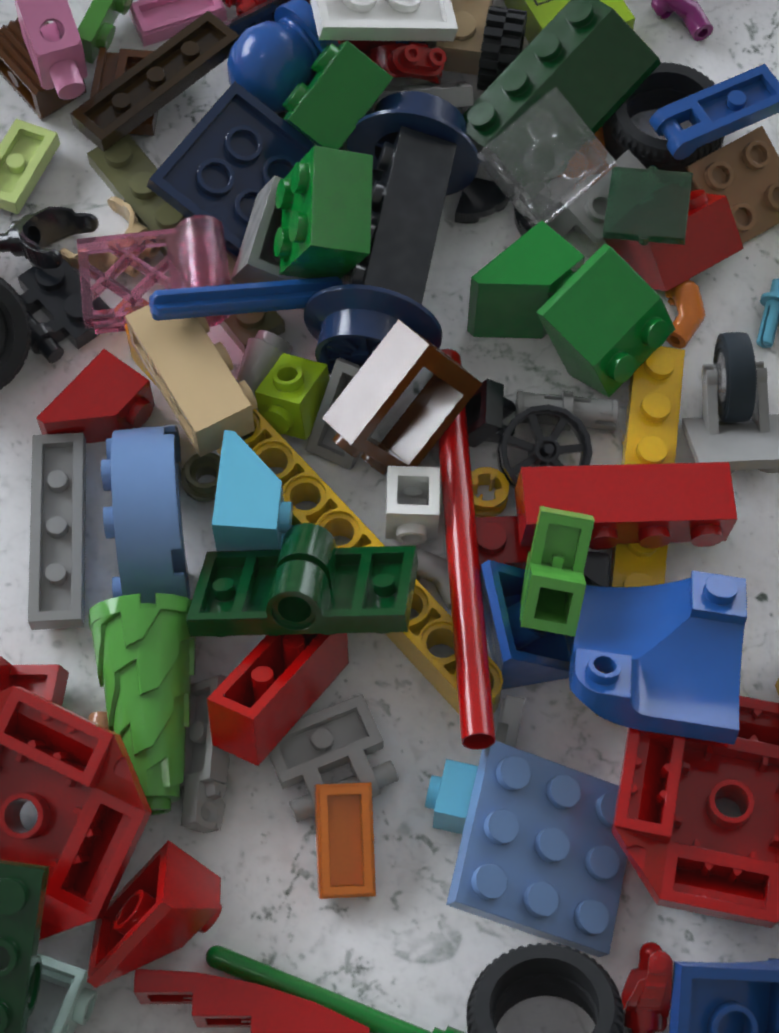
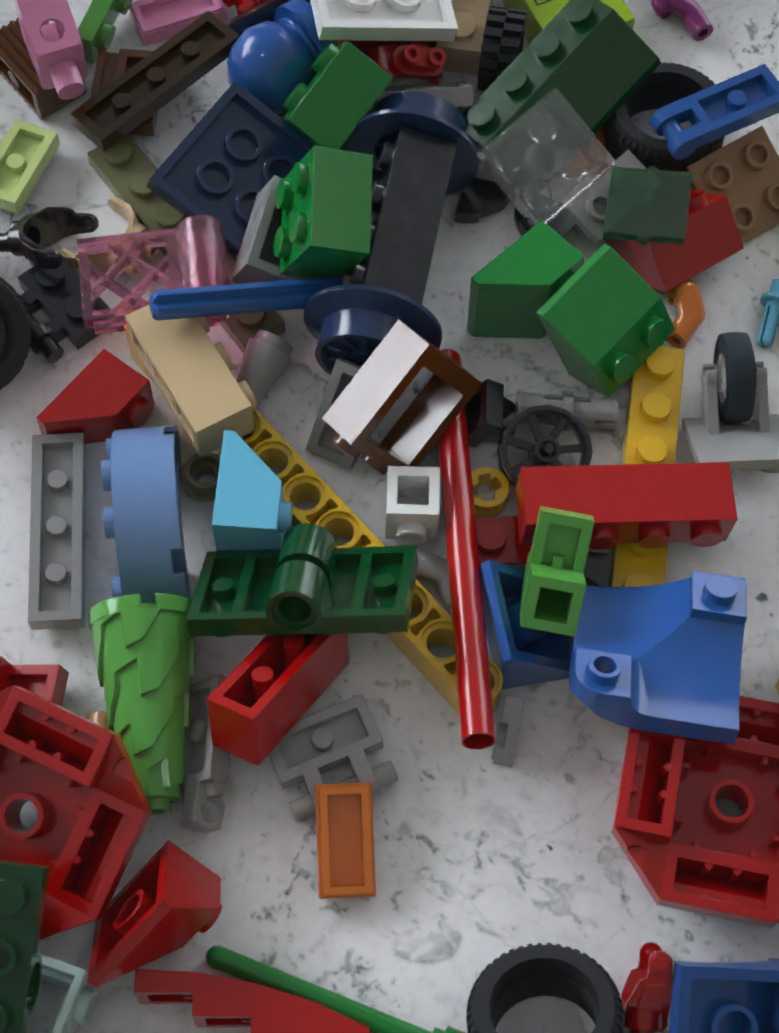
(293, 395): lime brick -> none
(451, 795): medium azure plate -> none
(540, 850): medium blue plate -> none

